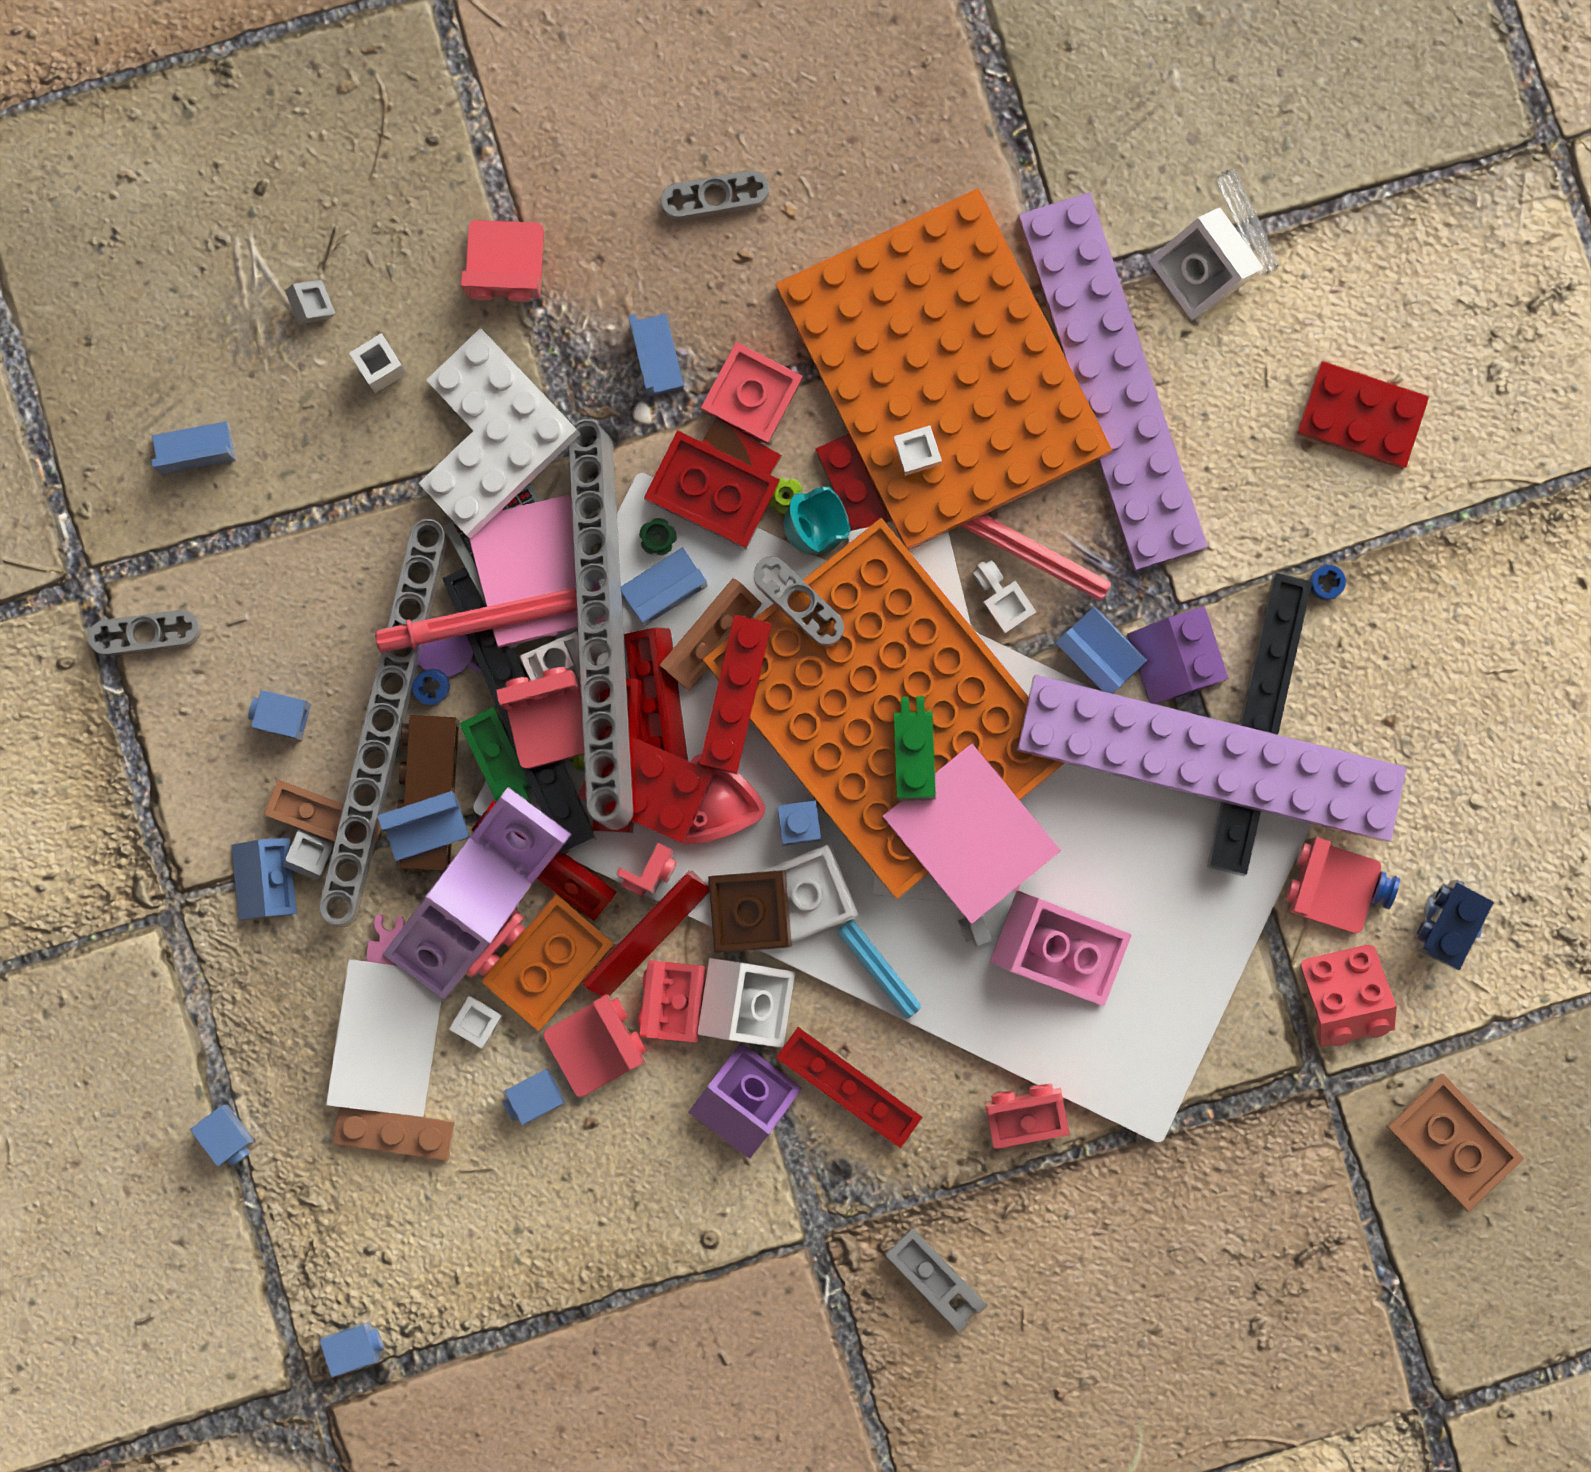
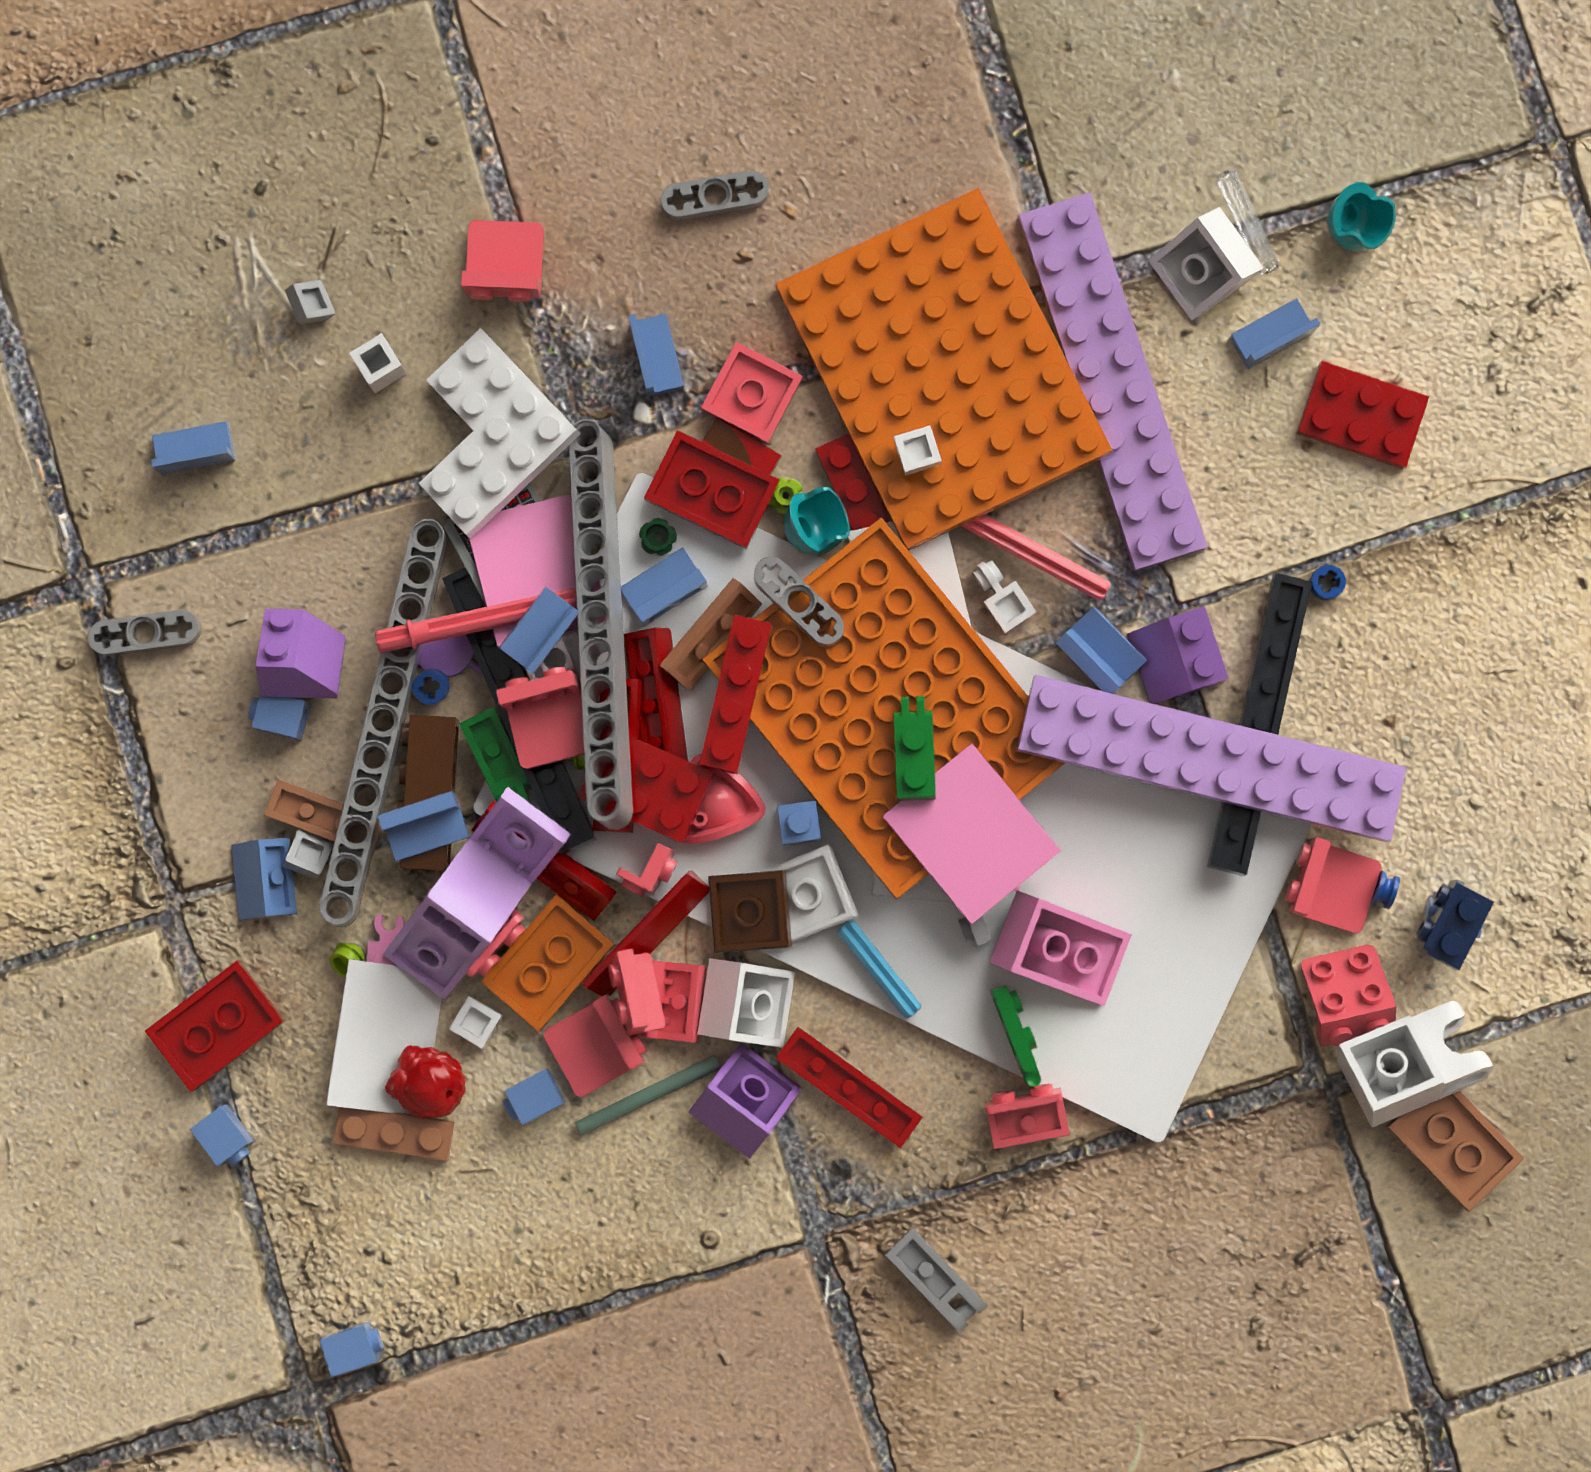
(215, 1026): none -> red plate
(298, 656): none -> medium lavender slope
(341, 956): none -> lime plate
(427, 1082): none -> red hair
(539, 629): none -> medium blue panel
(638, 992): none -> coral bracket
(647, 1095): none -> sand green bar
(1020, 1038): none -> green hinge
(1273, 333): none -> medium blue panel
(1360, 218): none -> teal helmet
(1418, 1055): none -> white brick

